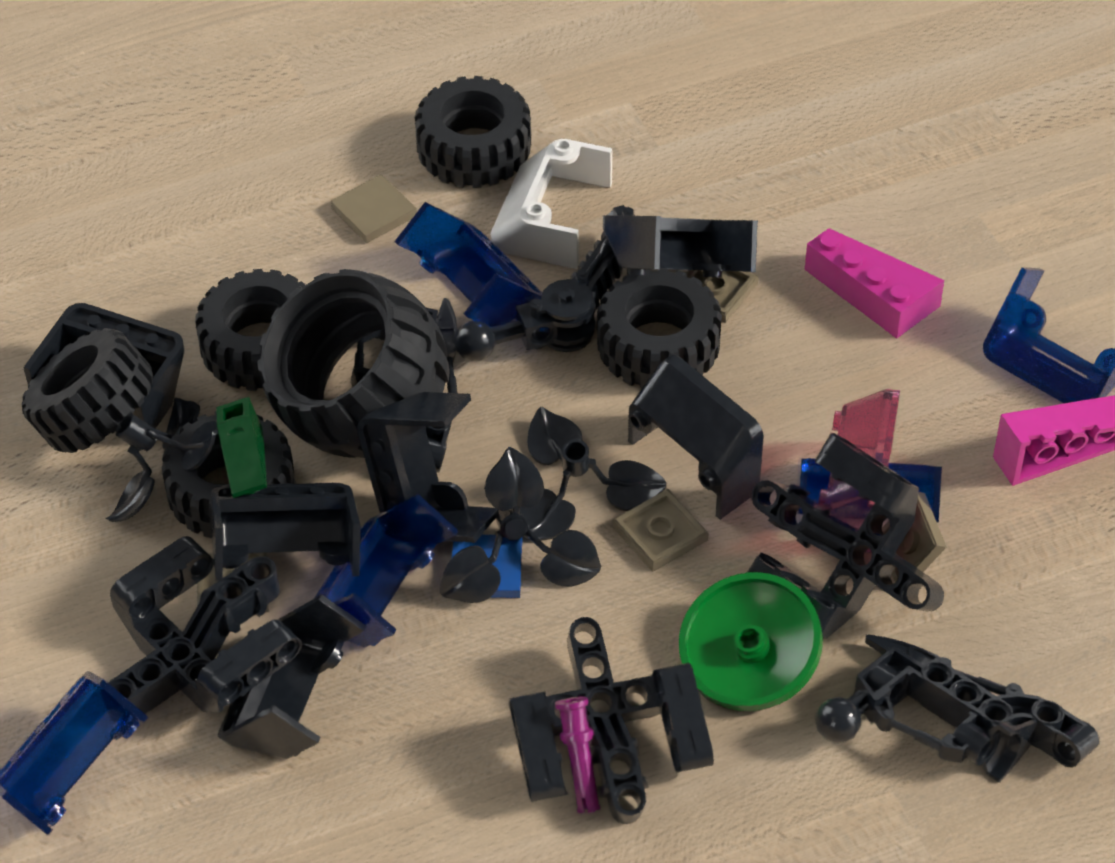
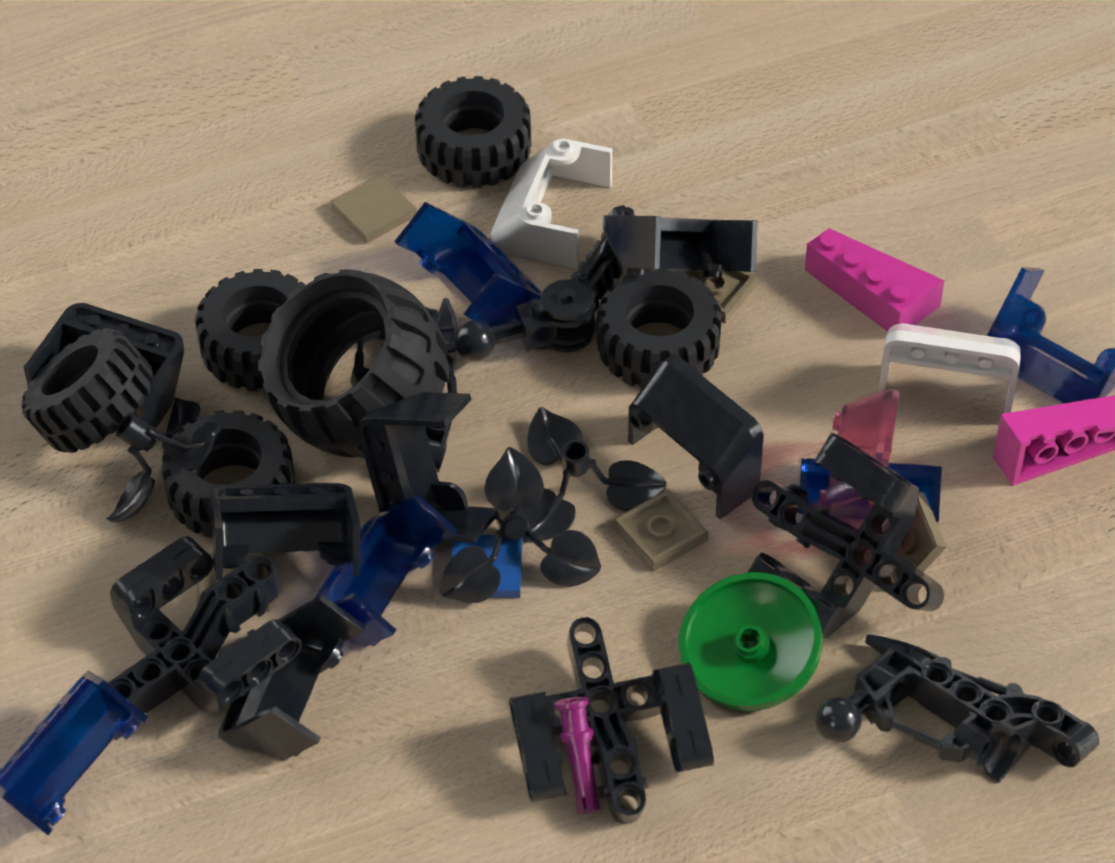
(242, 446): dark green slope -> none
(952, 352): none -> white windscreen

